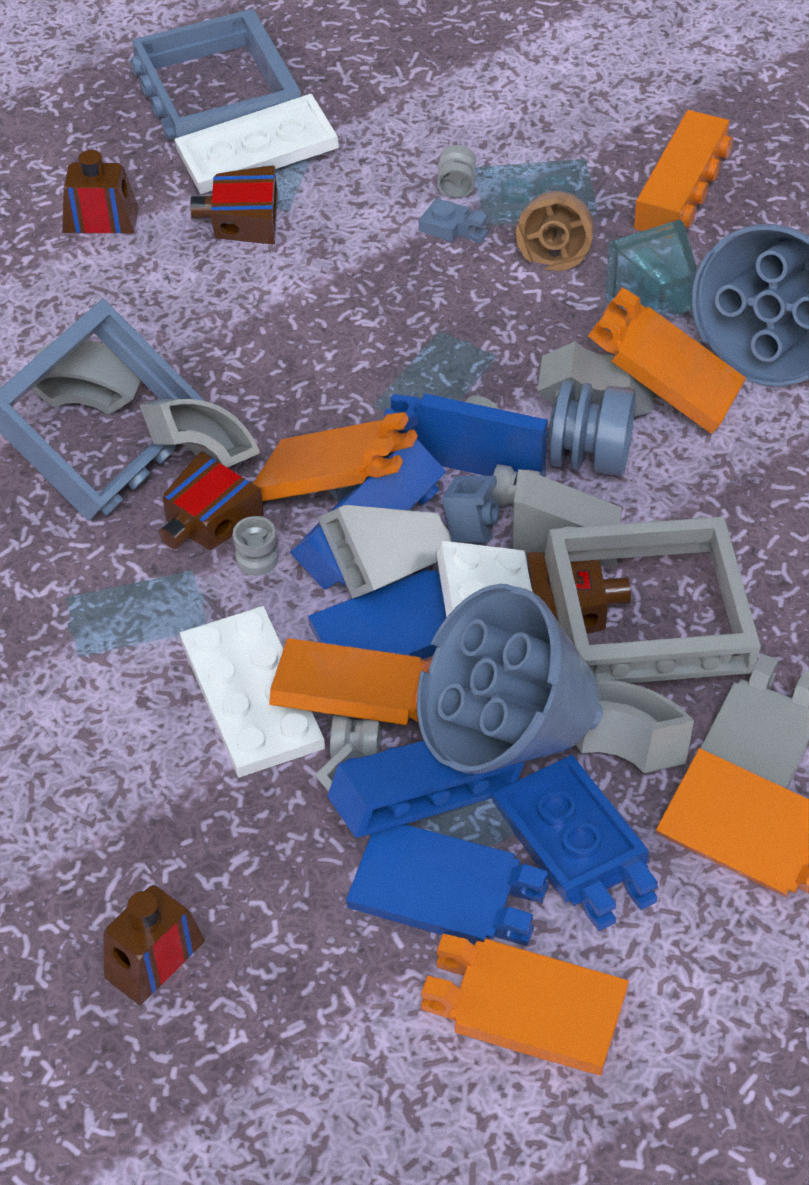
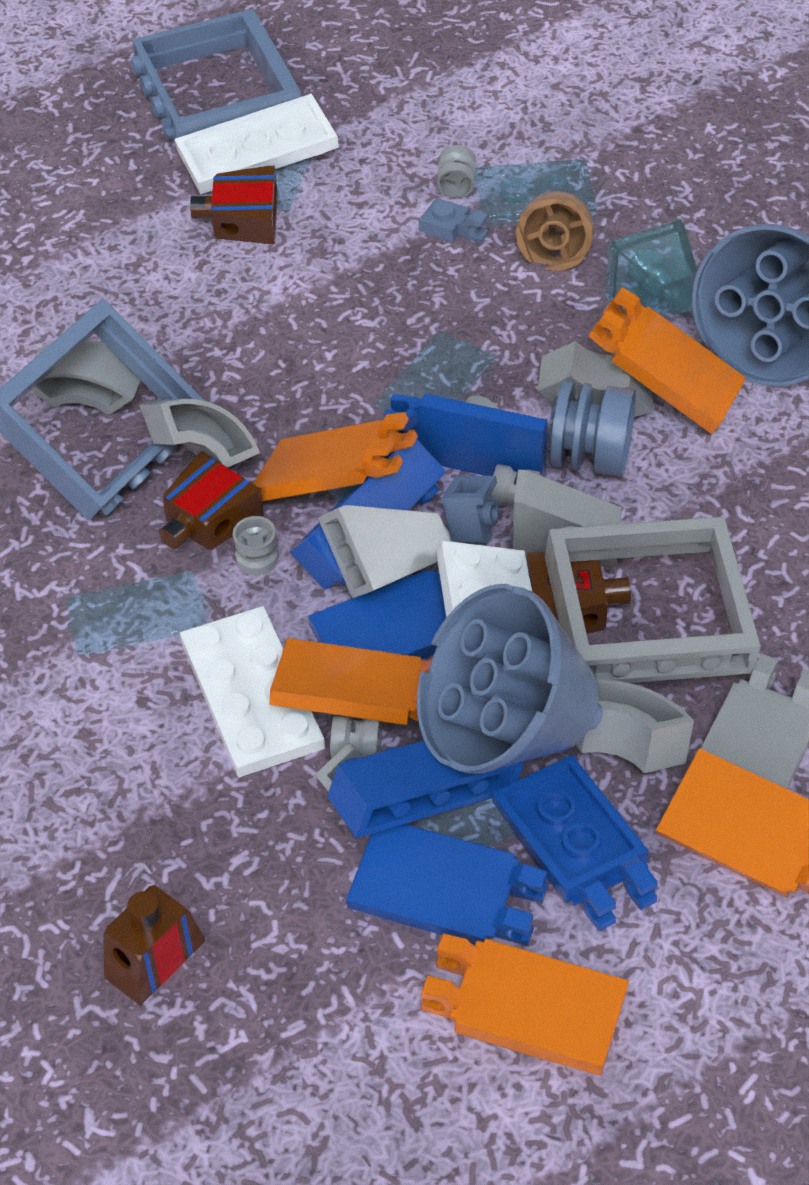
(98, 197): reddish brown torso -> none
(684, 171): orange brick -> none

